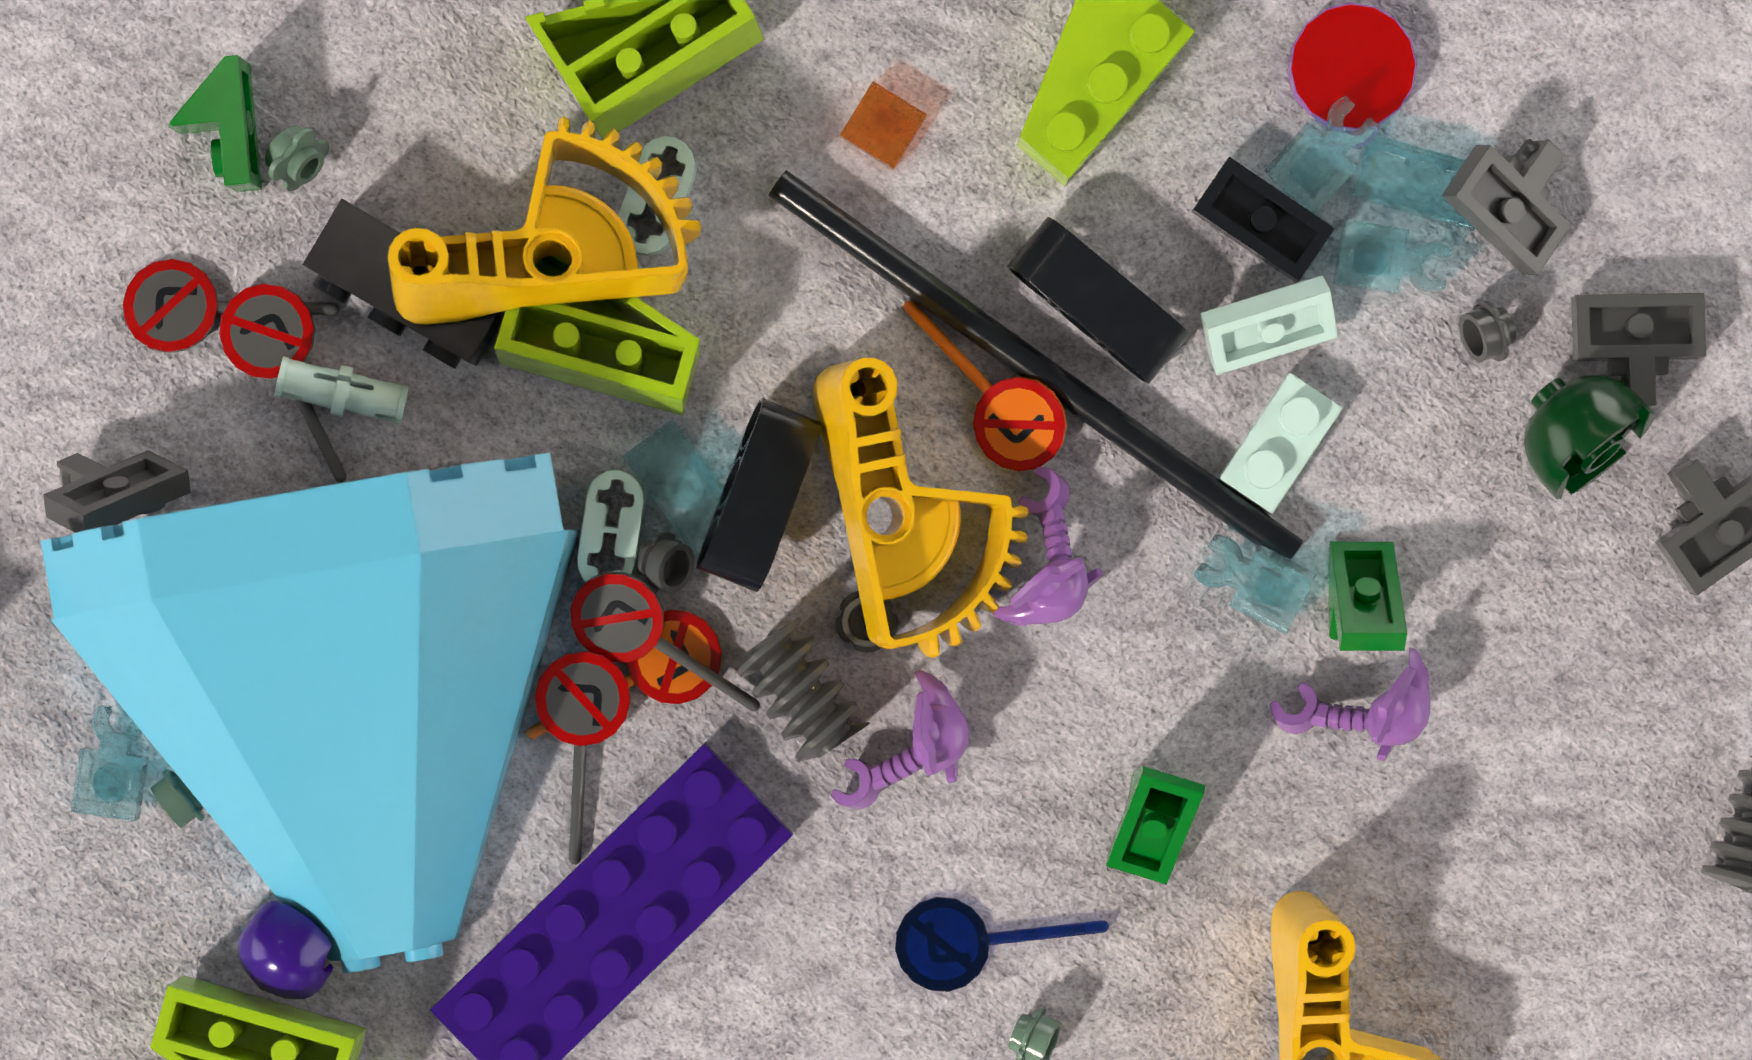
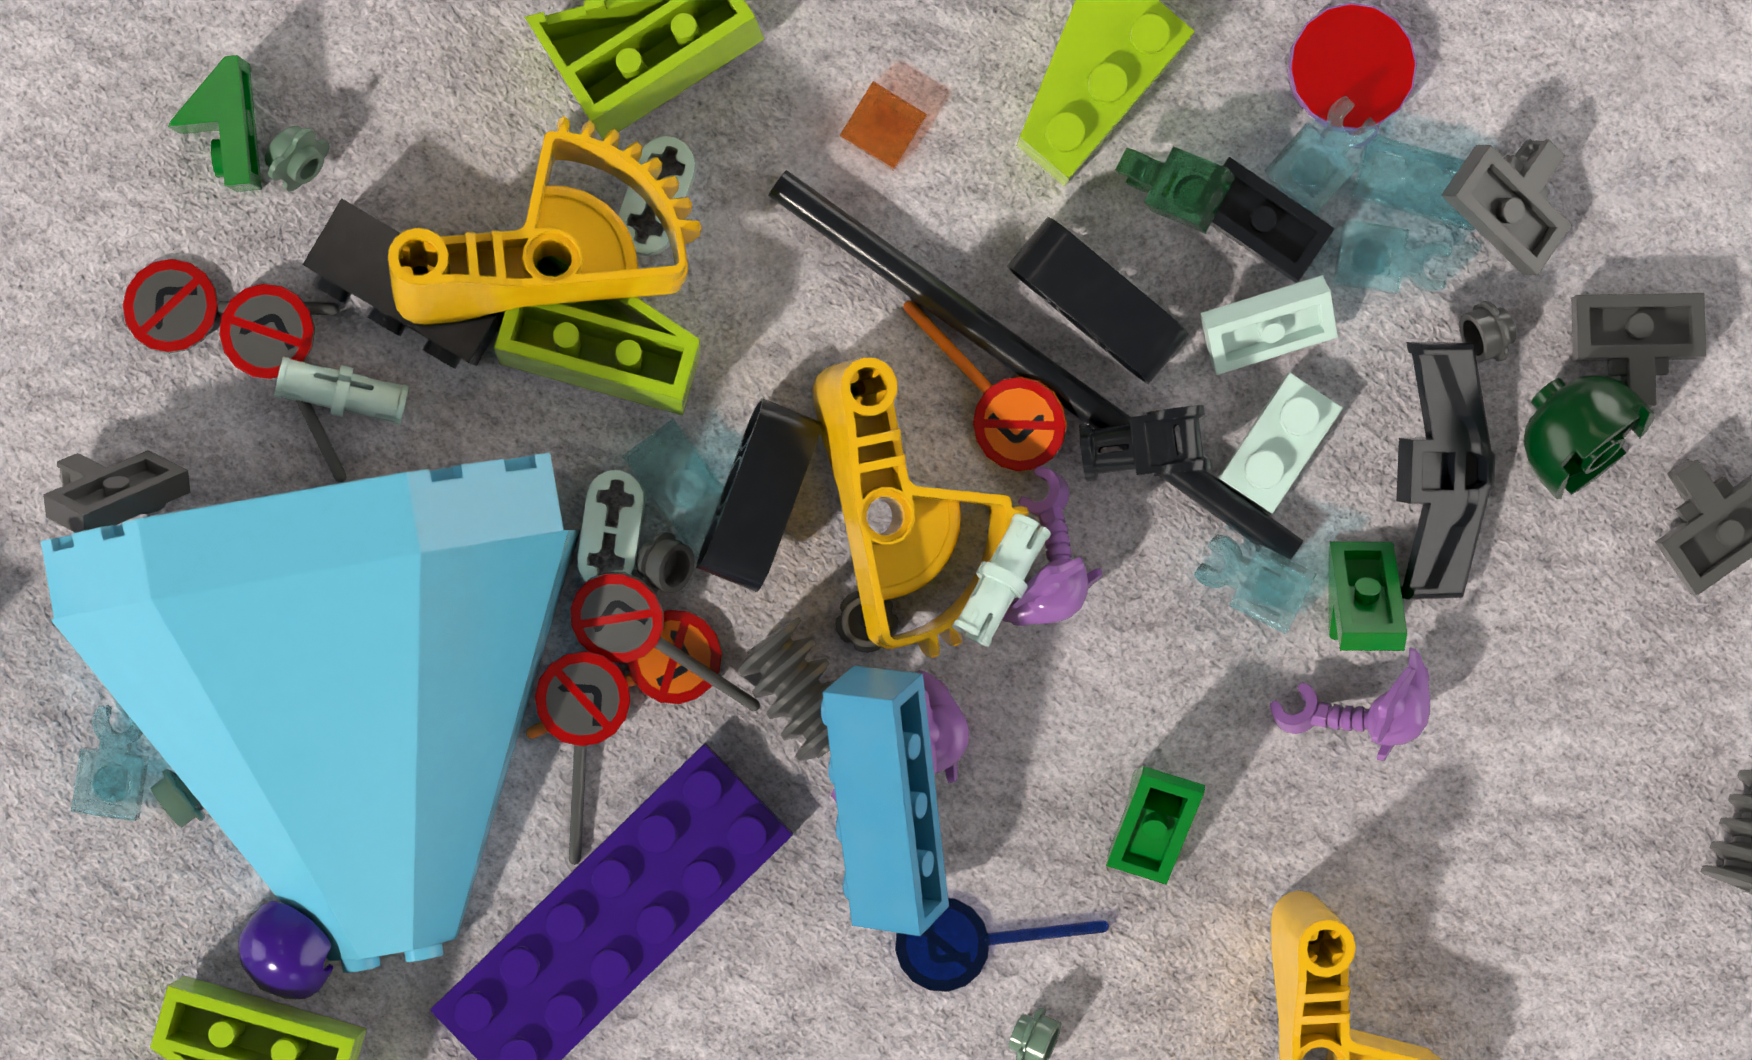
(885, 799): none -> dark azure brick
(1001, 579): none -> light aqua pin
(1150, 444): none -> black connector
(1181, 188): none -> clear green plate
(1445, 470): none -> black plate

